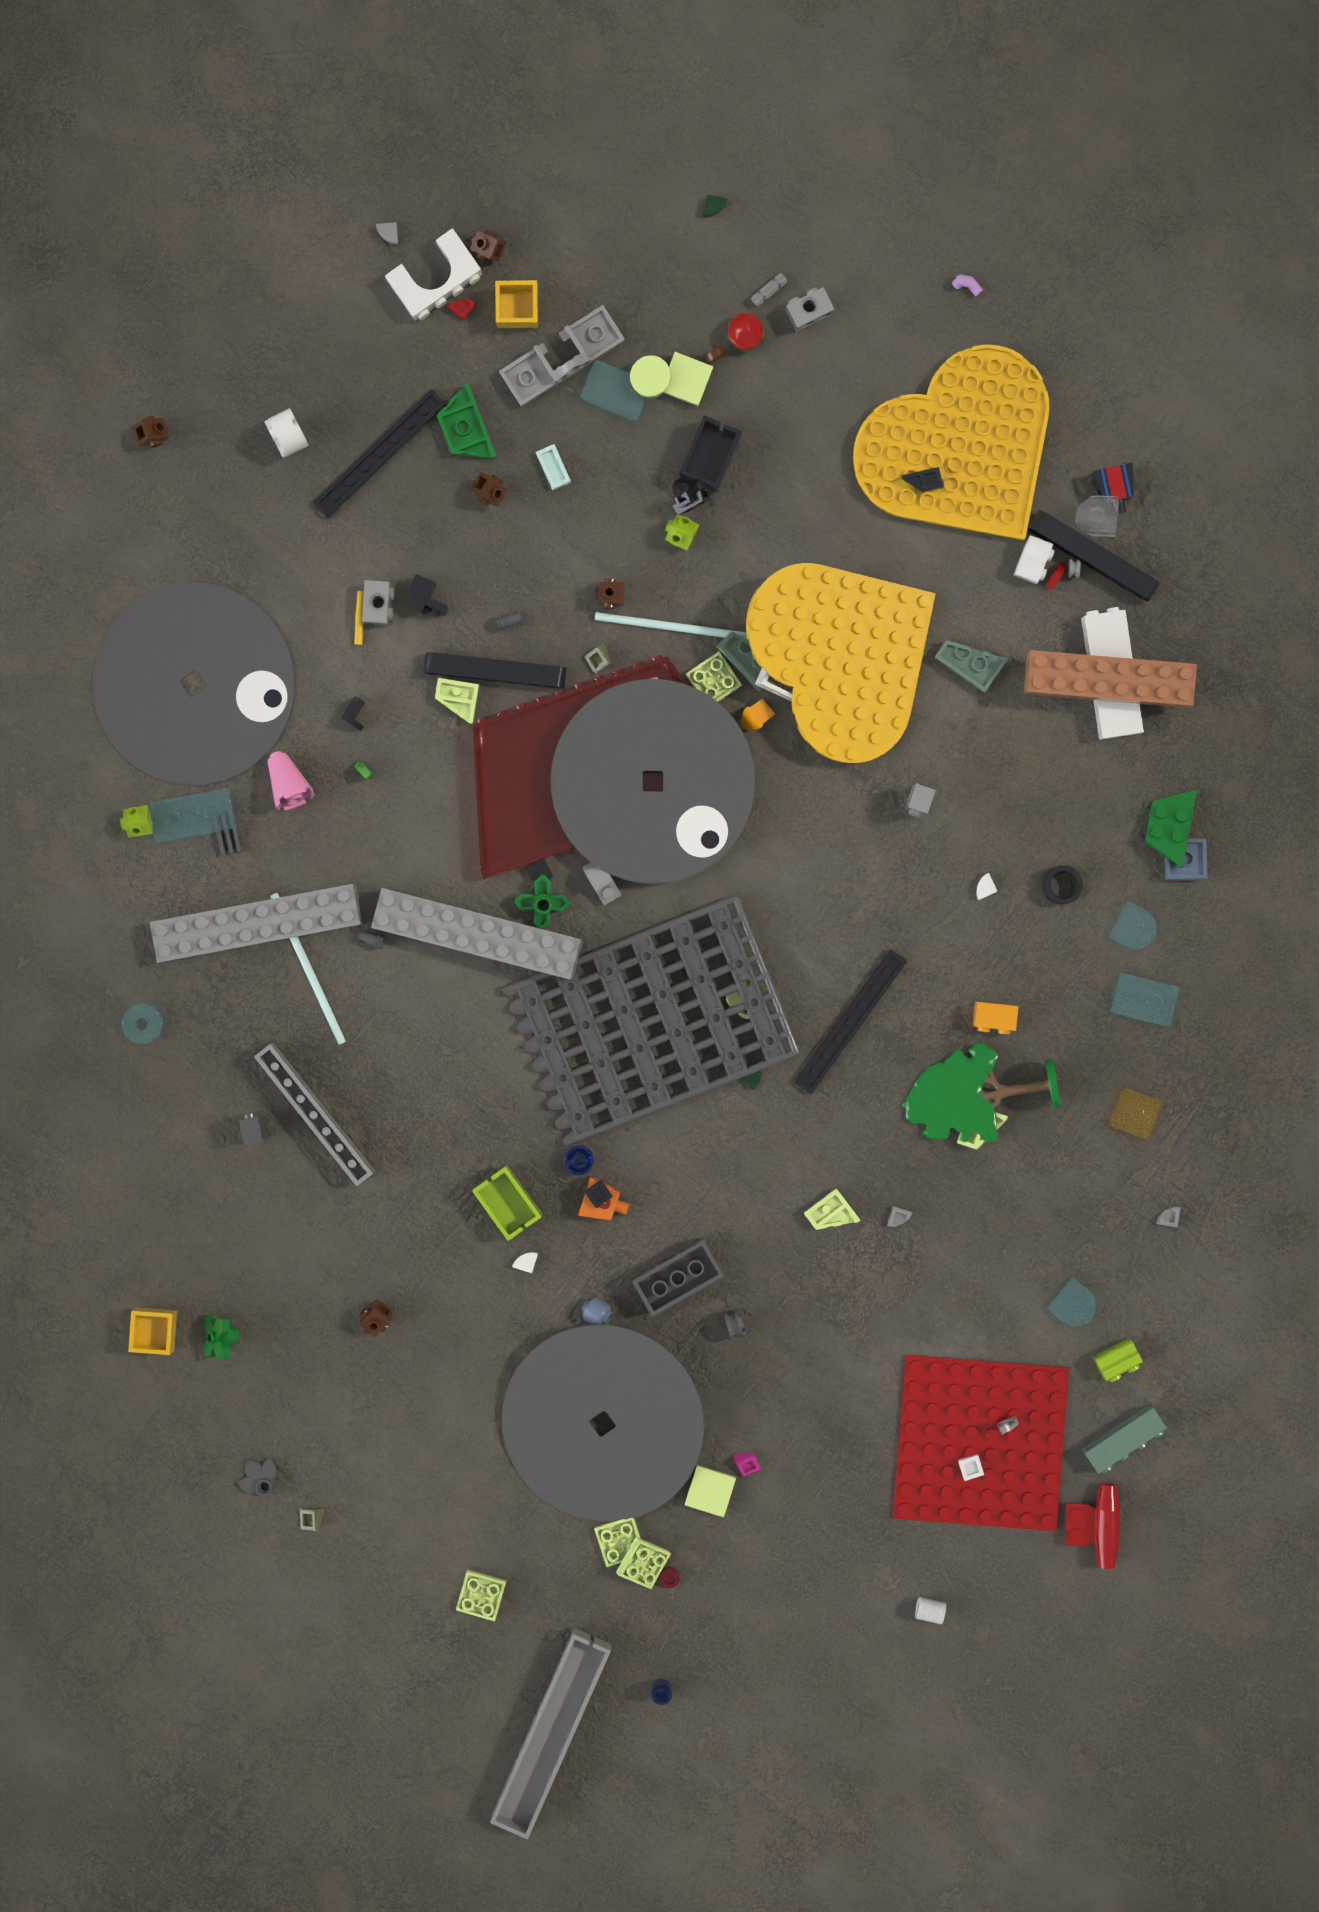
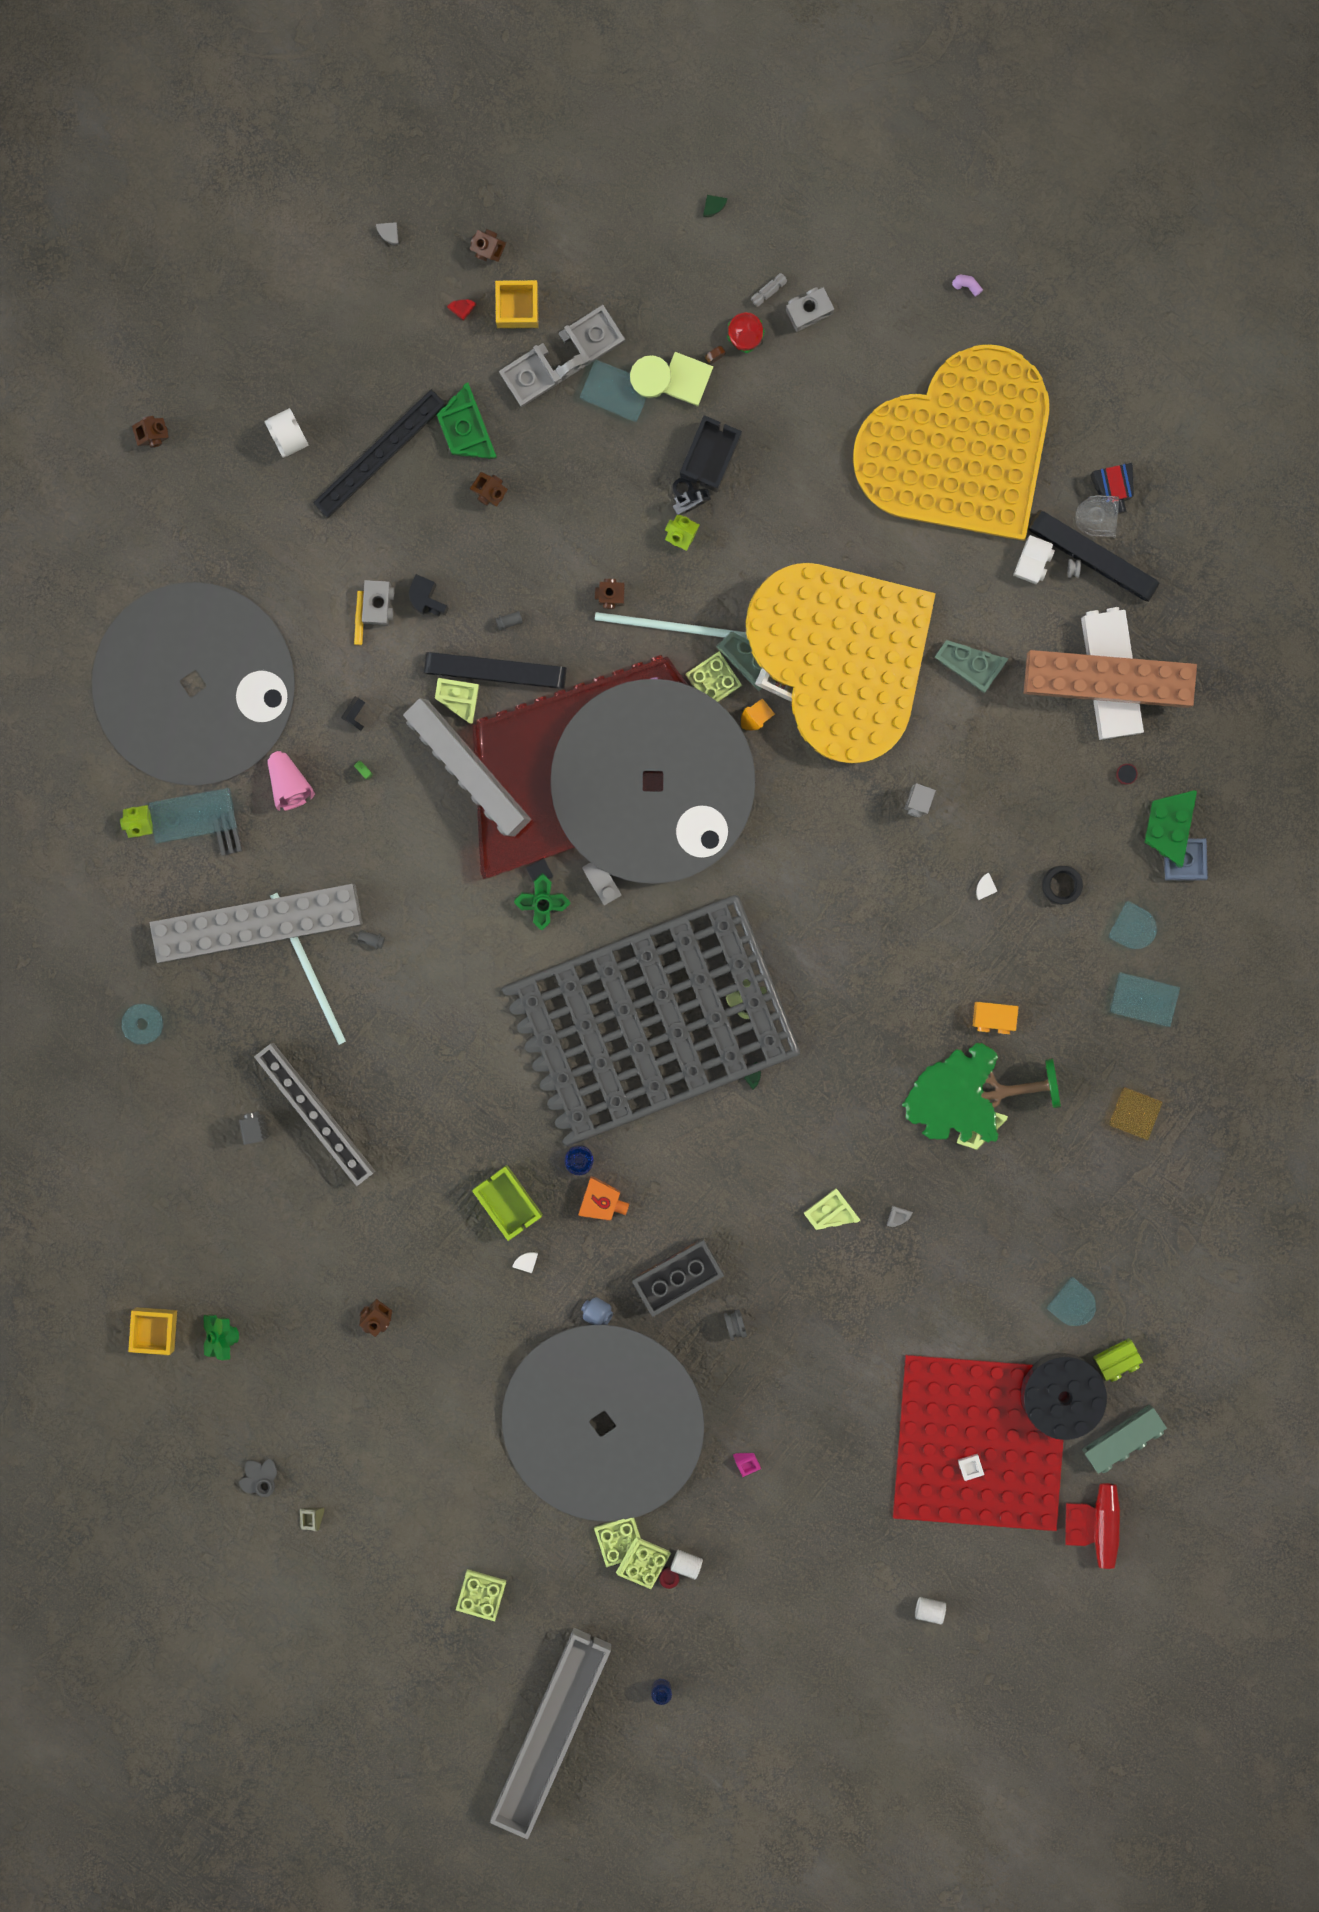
(420, 300): white arch -> none
(466, 767): none -> light grey brick
(477, 934): light grey brick -> none
(553, 467): light aqua tile -> none
(598, 658): olive slope -> none
(598, 1193): black tile -> none
(686, 1564): none -> white piece
(710, 1490): yellowish green tile -> none
(850, 1021): black tile -> none
(924, 480): black tile -> none
(1007, 1424): light grey tile -> none
(1058, 572): red tile -> none
(1081, 1408): none -> black brick
(1126, 774): none -> black tile
(1169, 1217): light grey tile -> none

